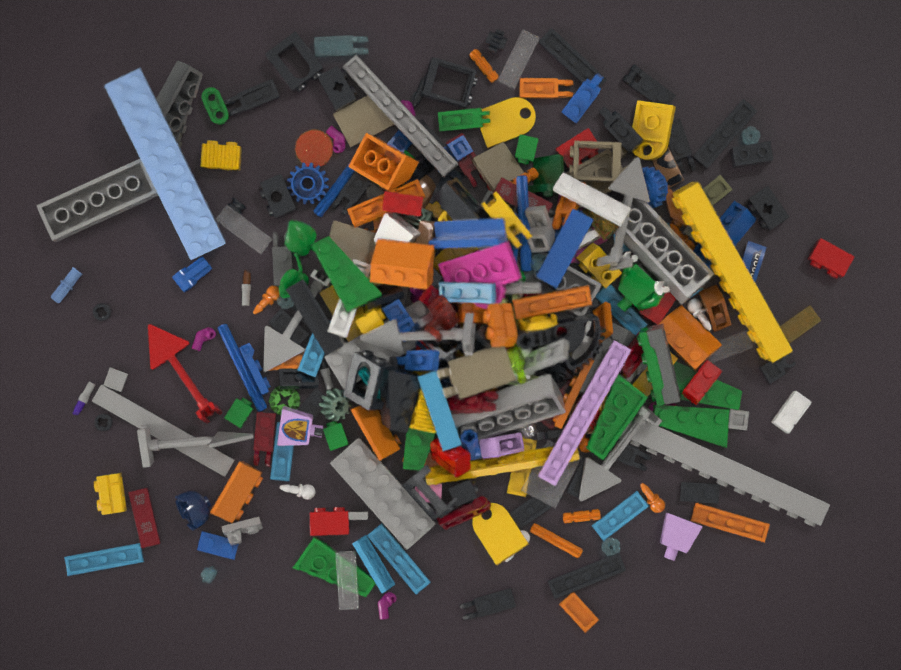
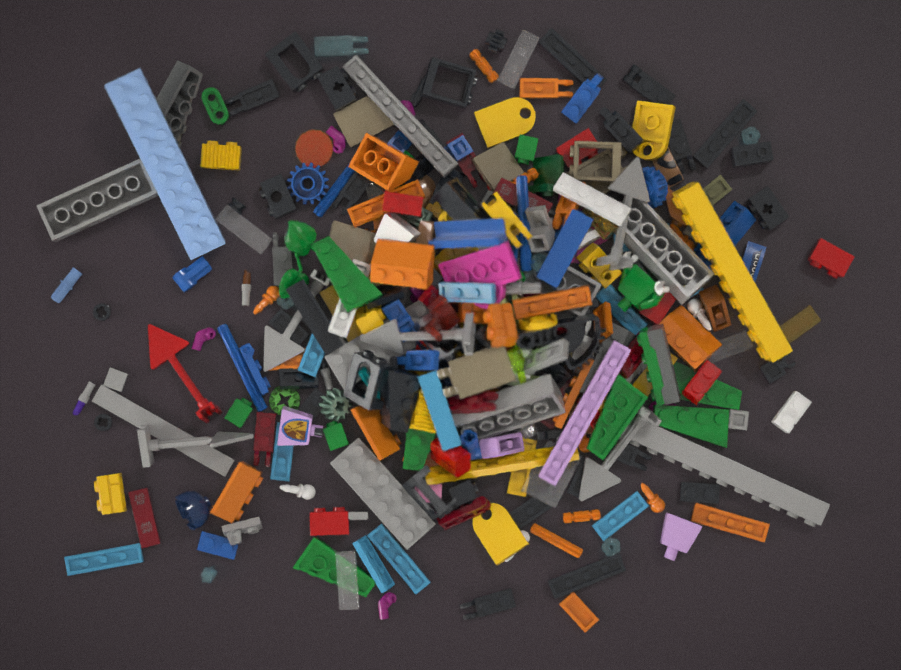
(462, 119): green hinge -> none

